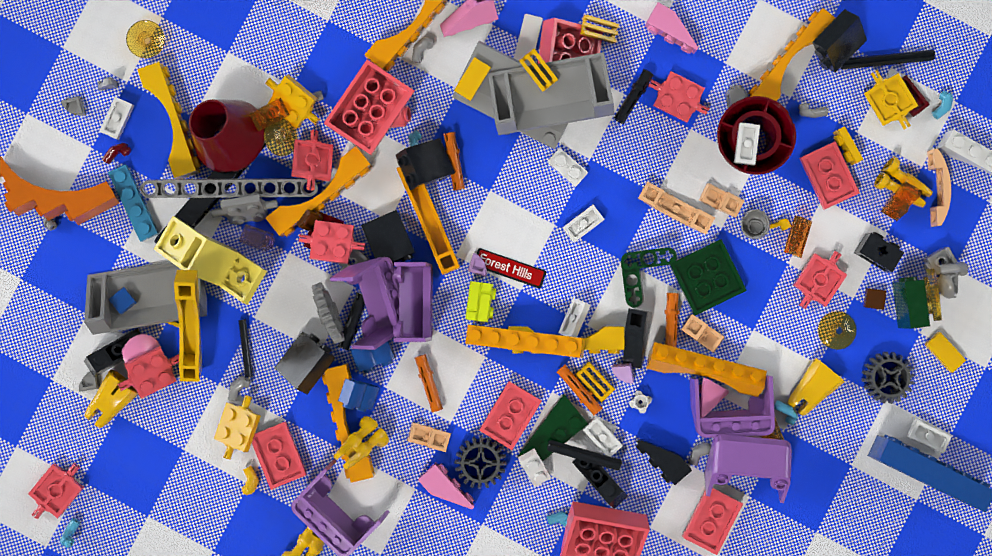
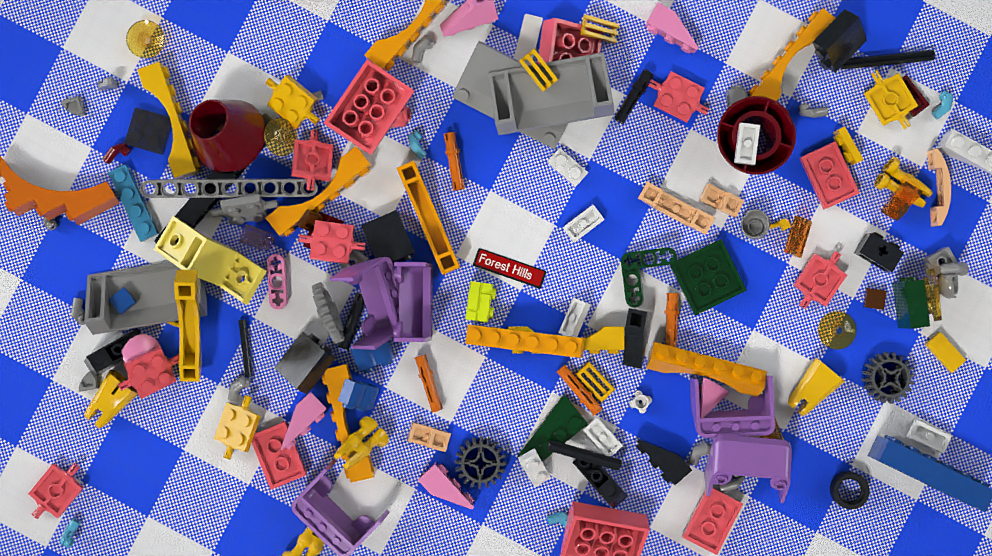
(77, 311): none -> light grey arm
(116, 118): white plate -> none
(148, 131): none -> clear smoke plate
(252, 481): yellow arm -> none
(269, 114): clear orange plate -> none
(271, 287): none -> bright pink beam
(305, 413): none -> bright pink slope
(424, 163): black panel -> none
(472, 79): yellow tile -> none
(477, 266): lavender tile -> none
(510, 415): coral plate -> none
(623, 372): lavender tile -> none
(702, 333): light nougat slope -> none
(732, 484): none -> light grey arm
(788, 410): medium azure arm -> none
(863, 496): none -> black tyre

